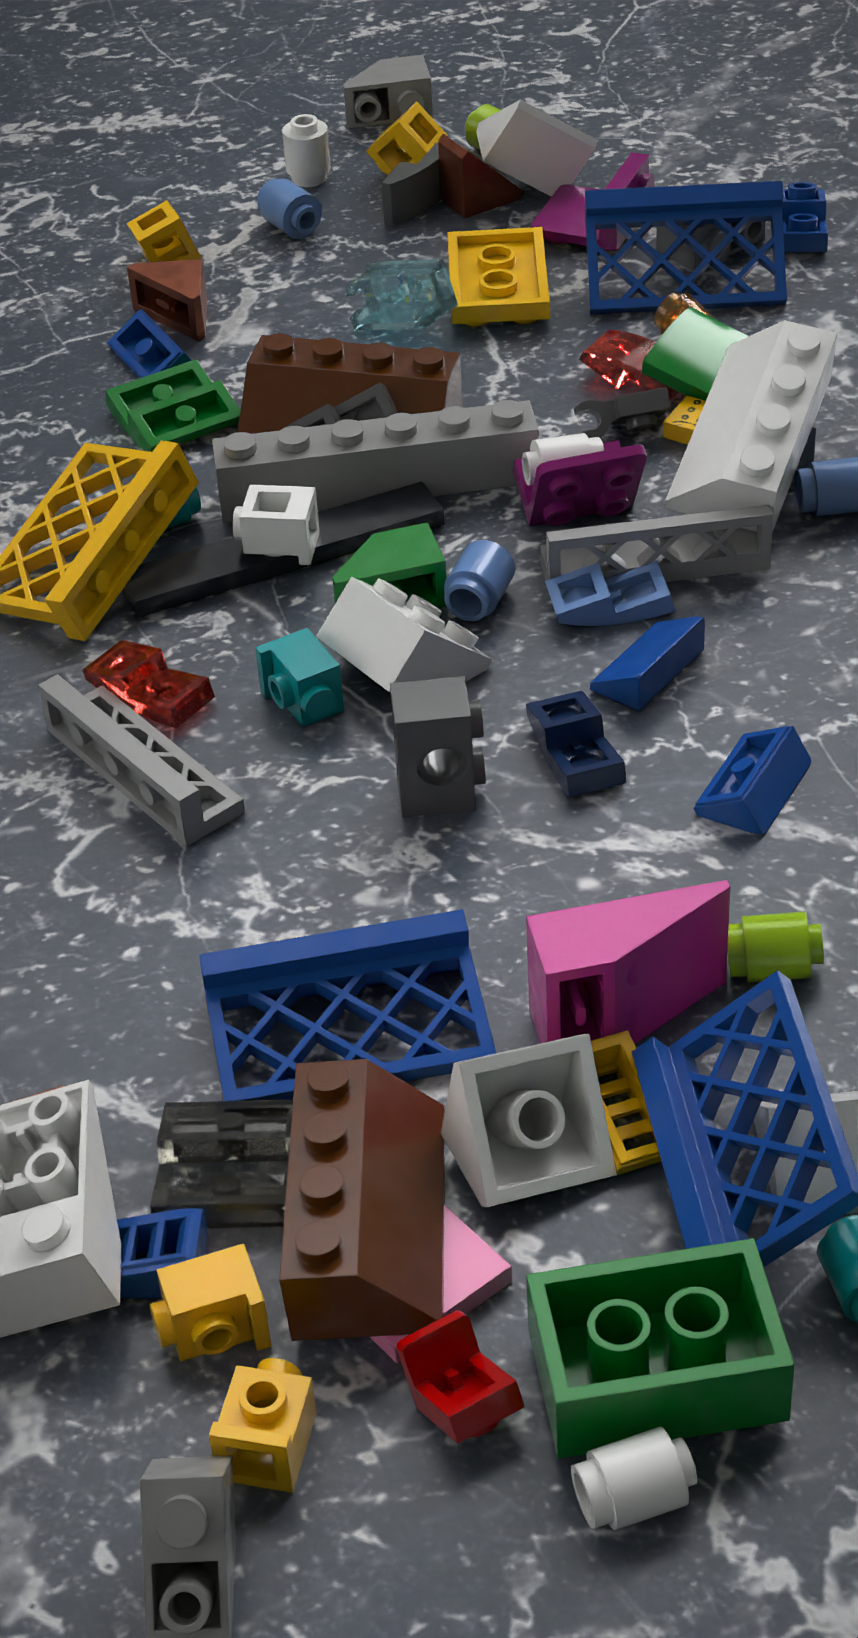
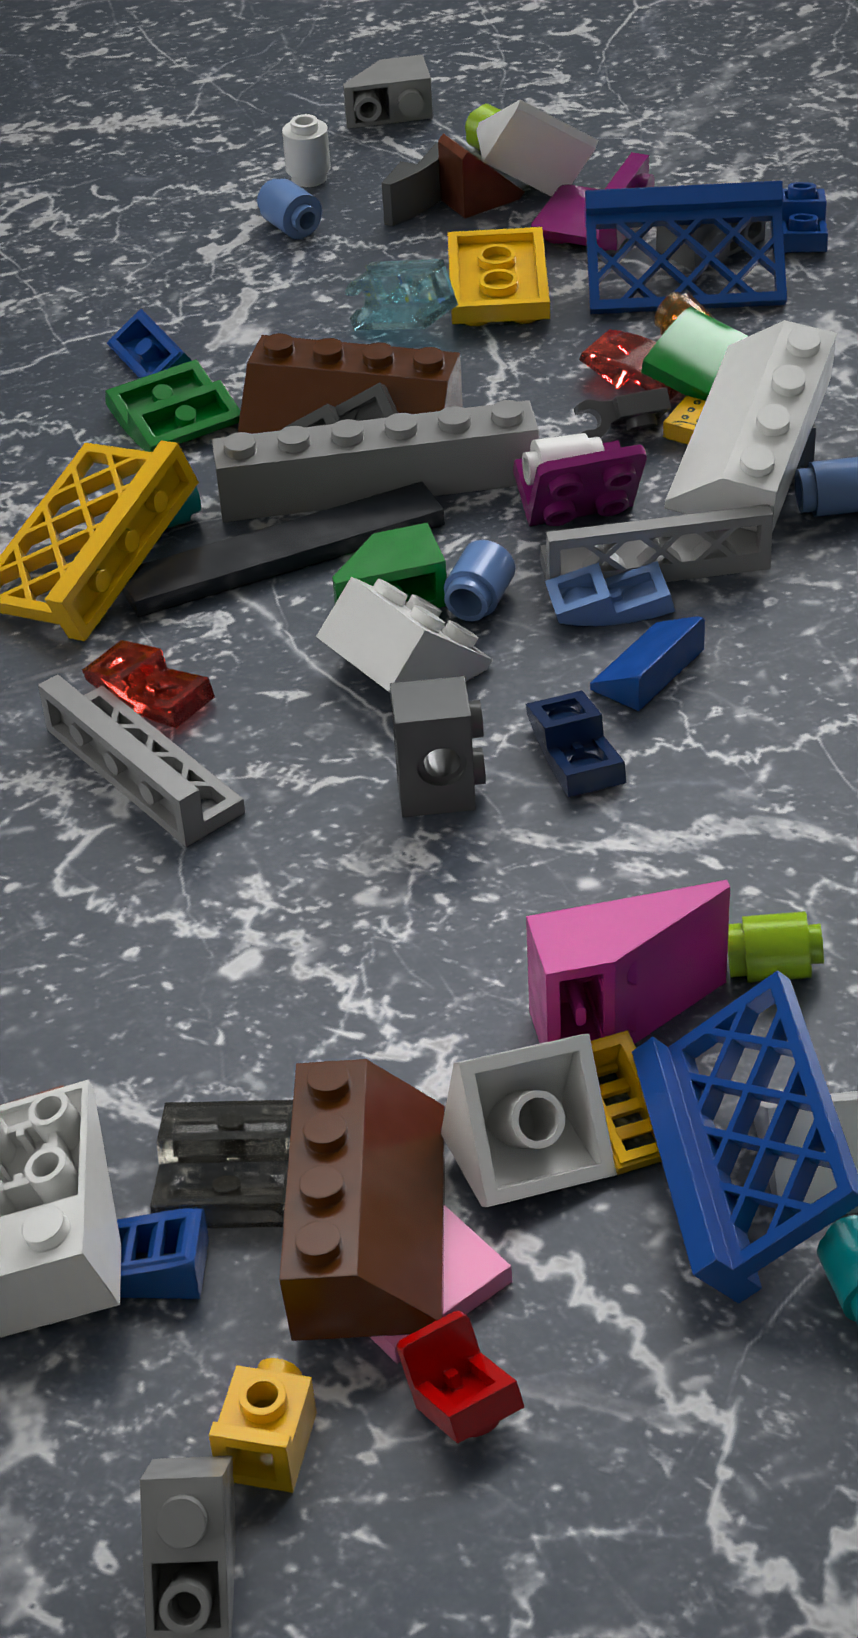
(163, 235): yellow brick -> none
(171, 294): copper slope -> none
(210, 1304): yellow brick -> none
(278, 521): white brick -> none
(300, 676): teal brick -> none
(337, 968): blue fence -> none
(405, 139): yellow brick -> none
(634, 1479): white brick -> none
(657, 1344): green brick -> none
(755, 780): blue slope -> none

